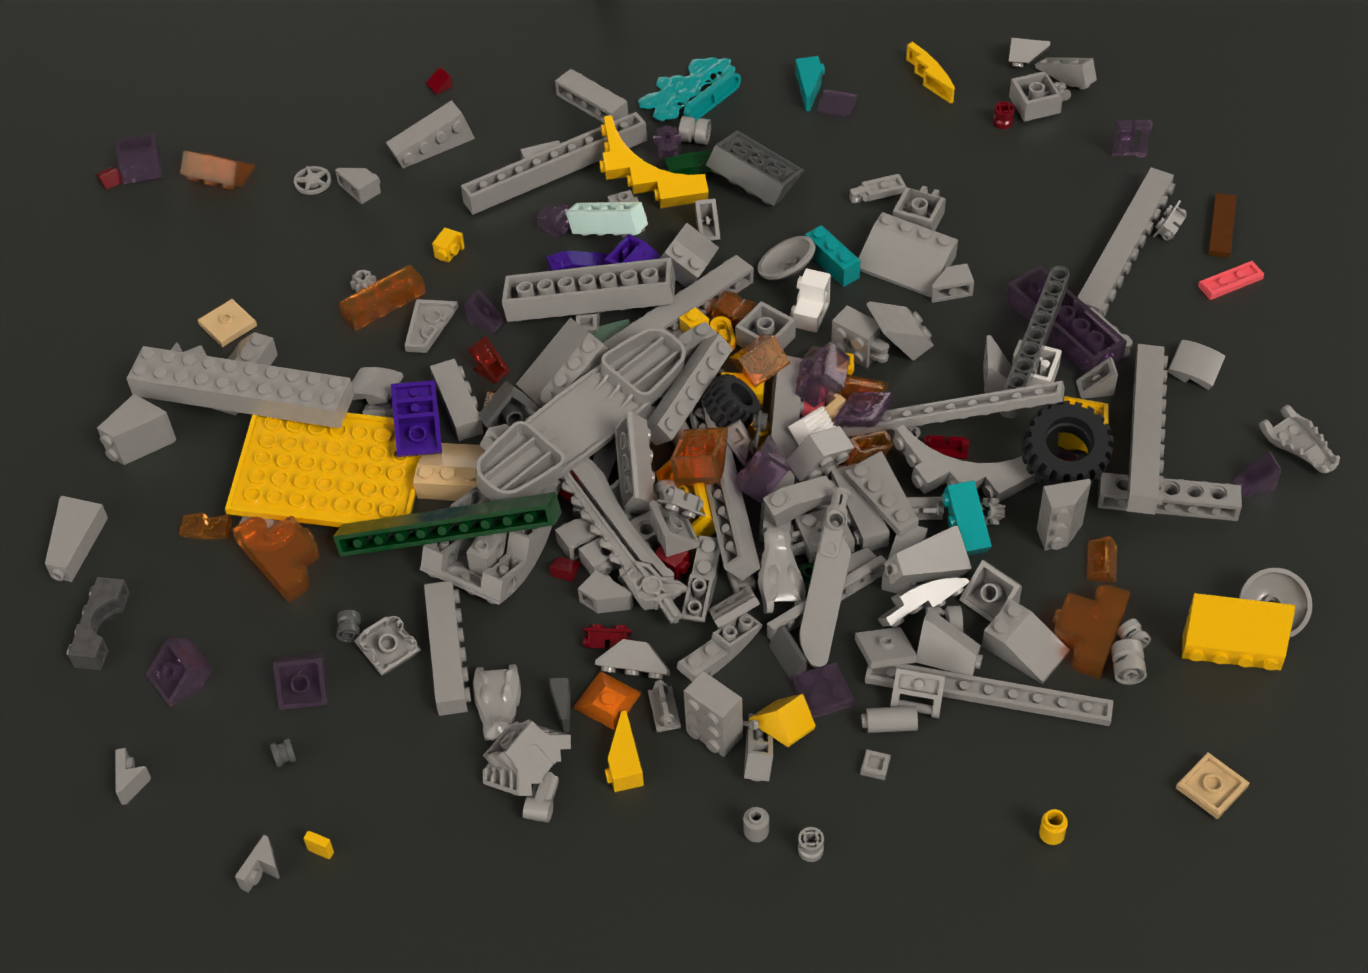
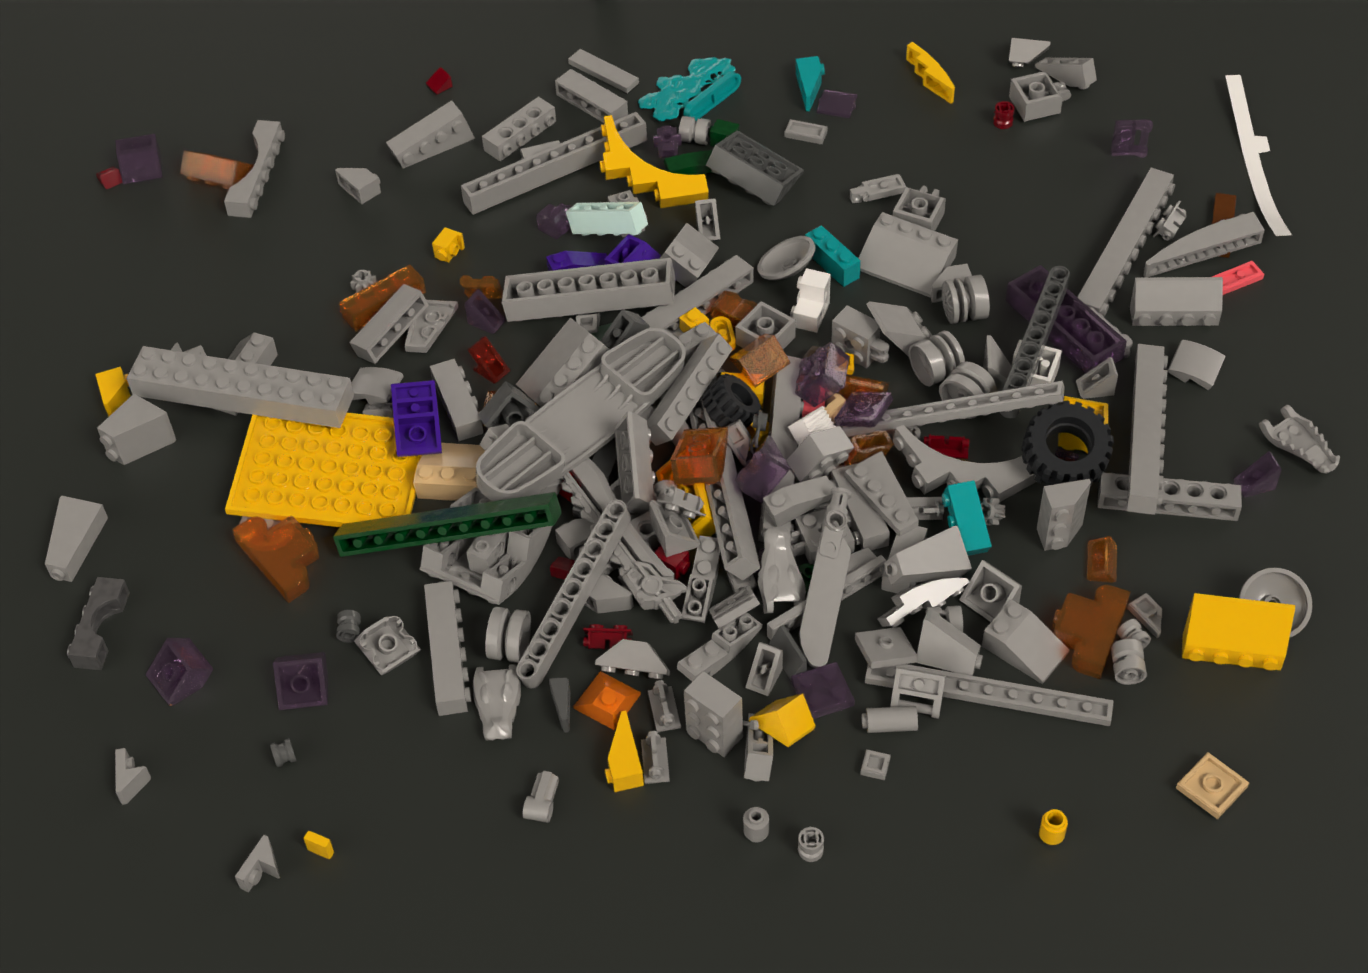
(113, 388): none -> yellow slope
(202, 527): clear orange slope -> none
(227, 322): tan plate -> none
(244, 195): none -> light grey arch
(312, 180): light grey wheel -> none
(389, 323): none -> light grey brick
(487, 285): none -> clear orange plate
(507, 634): none -> light grey wheel
(519, 128): none -> light grey brick
(523, 757): light grey slope -> none
(573, 603): none -> light grey beam
(603, 70): none -> light grey tile
(622, 328): none -> dark grey slope
(655, 758): none -> light grey hinge
(721, 130): none -> dark green brick
(765, 669): none -> light grey slope
(805, 131): none -> light grey tile
(935, 357): none -> light grey wheel
(965, 300): none -> light grey wheel
(966, 381): none -> light grey wheel
(1148, 613): none -> light grey tile
(1176, 301): none -> light grey slope
(1207, 243): none -> light grey slope
(1251, 147): none -> white sticker

